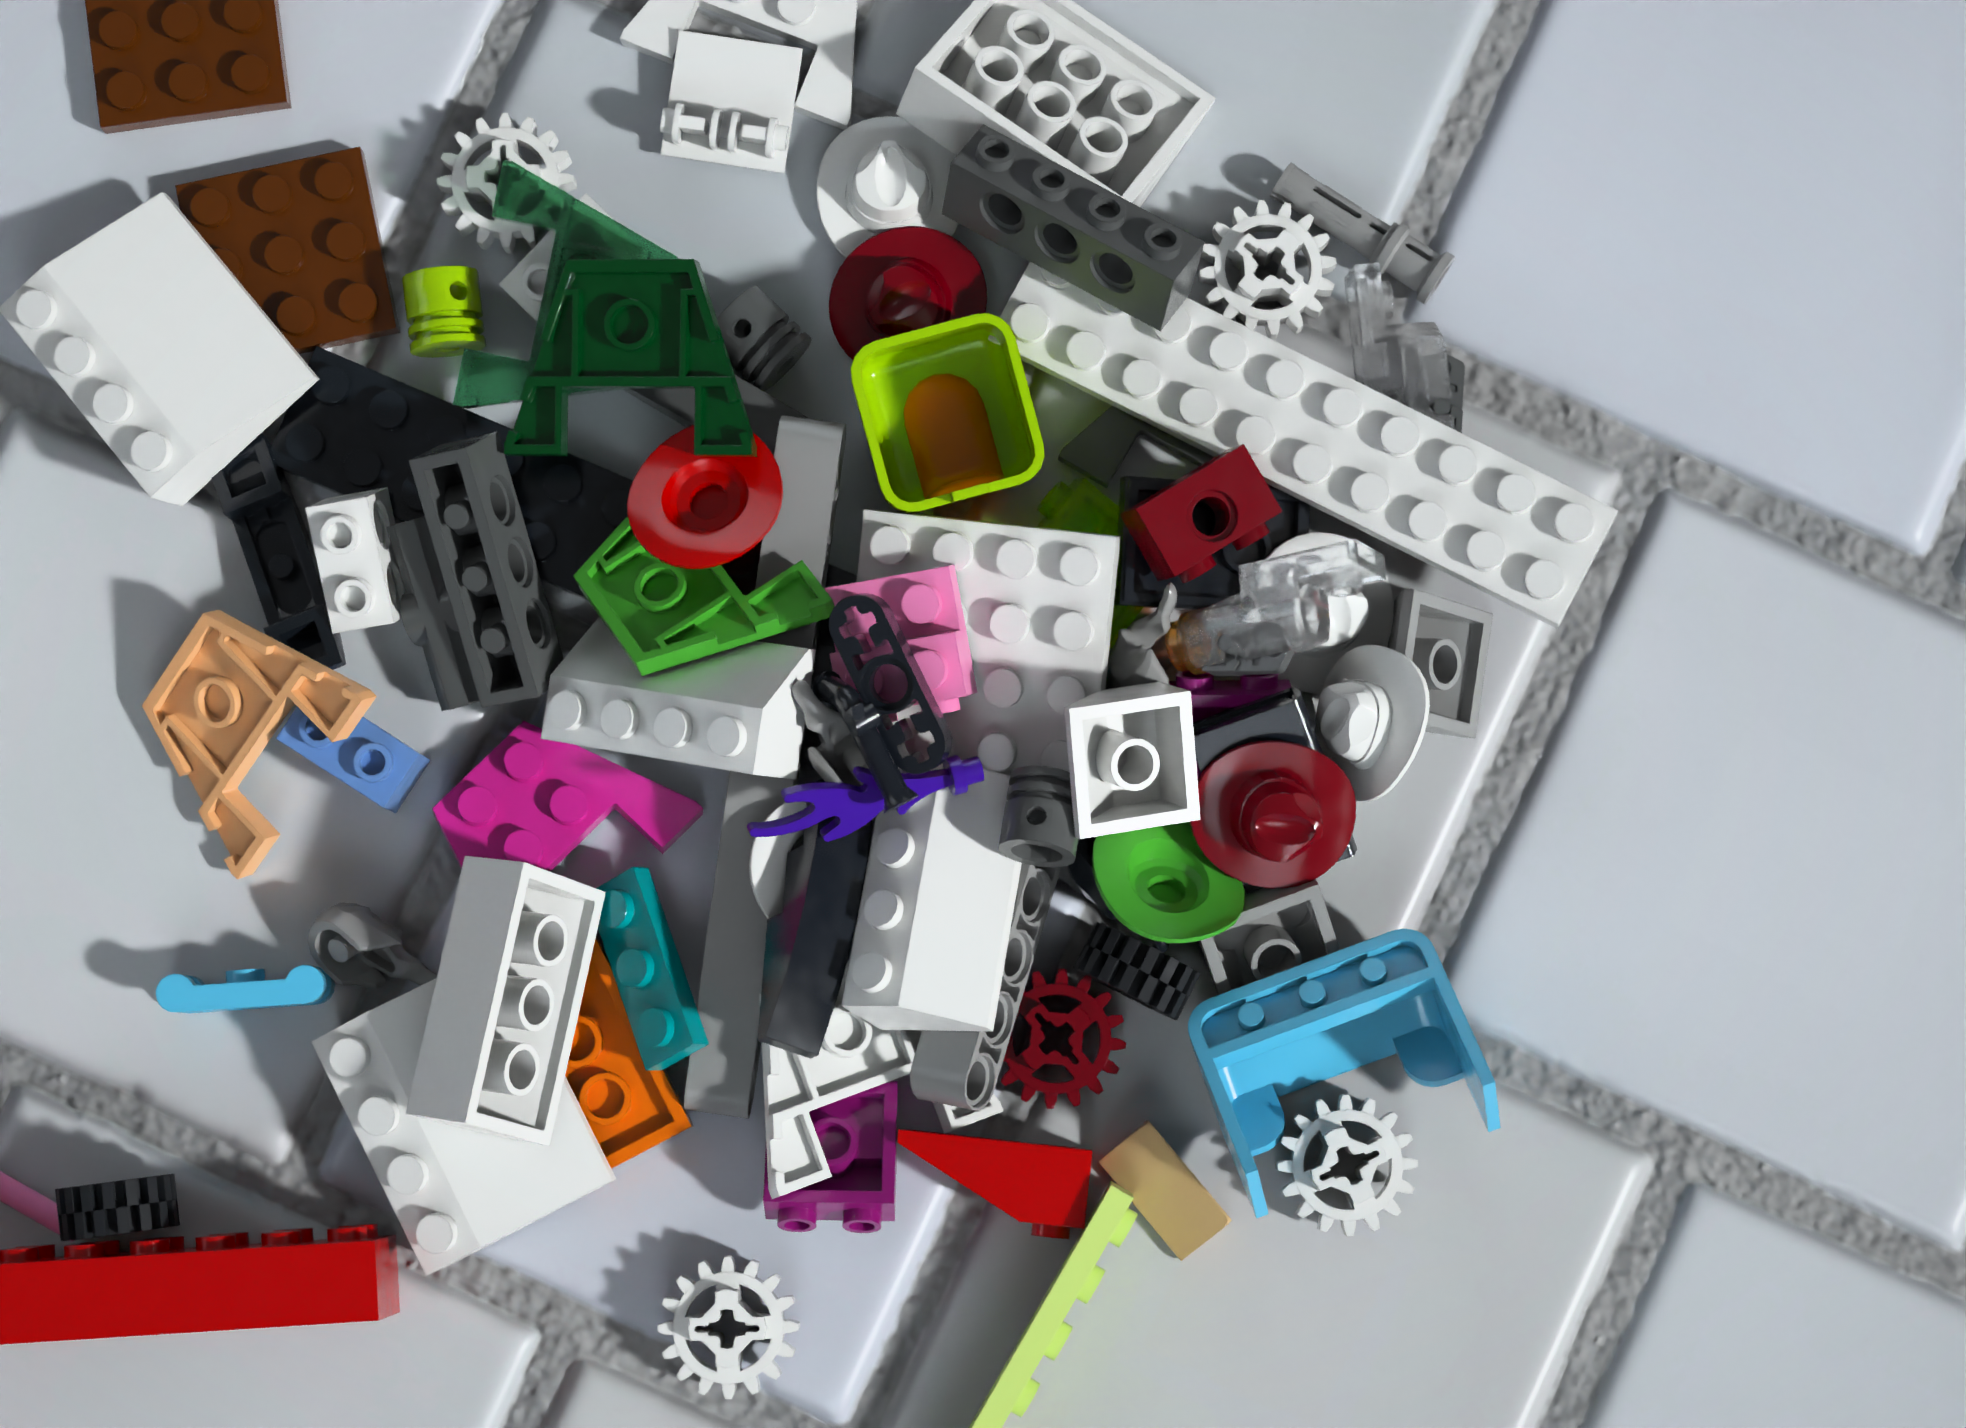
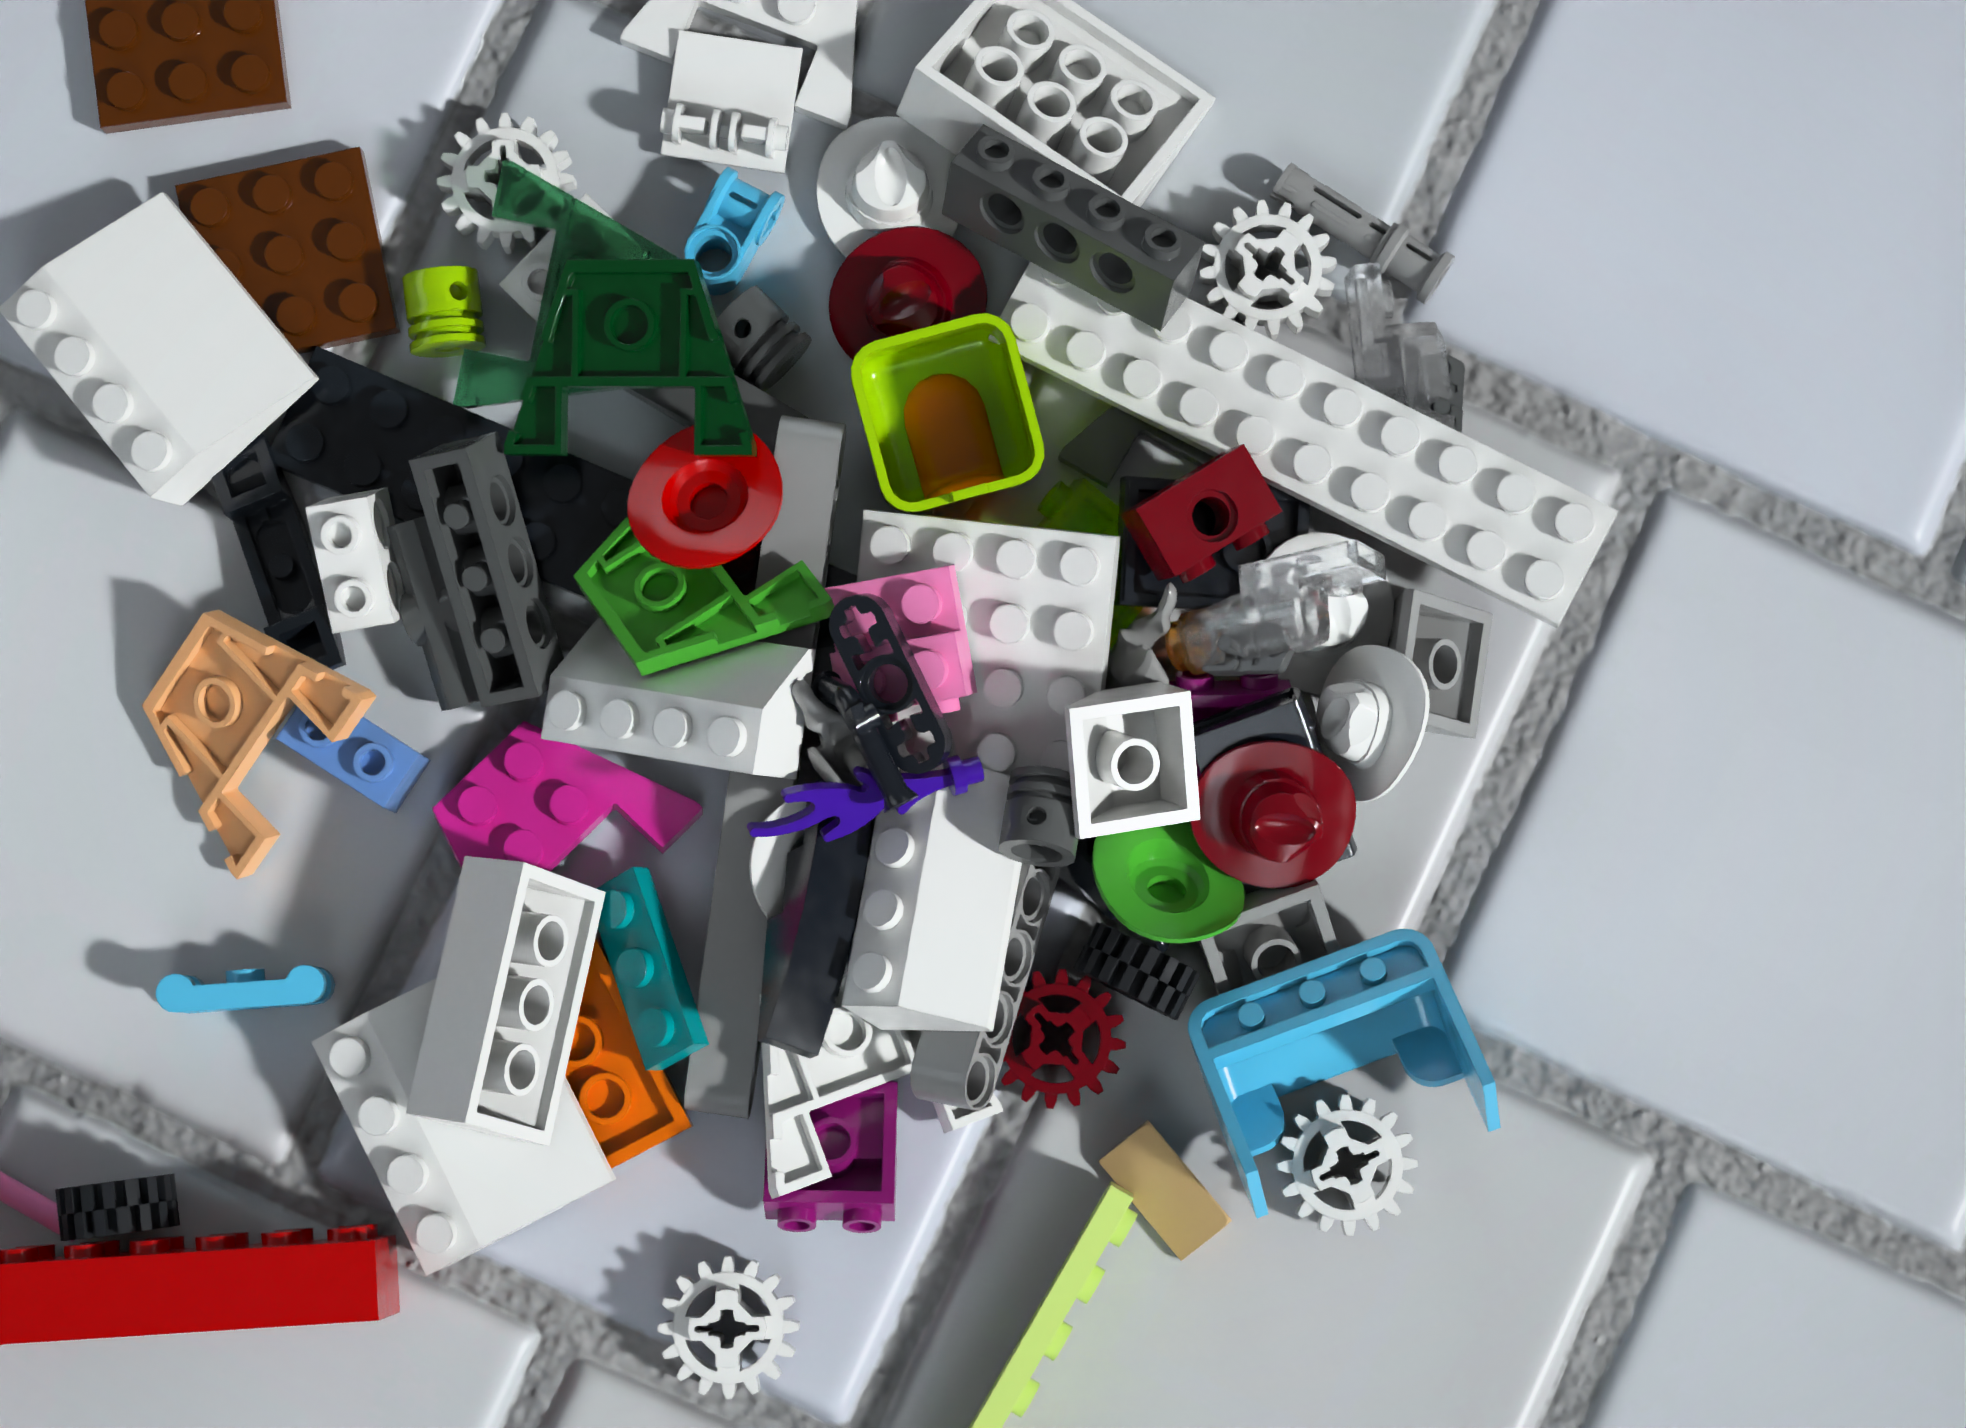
(354, 941): light grey piece -> none
(735, 221): none -> medium azure piece
(1021, 1178): red slope -> none

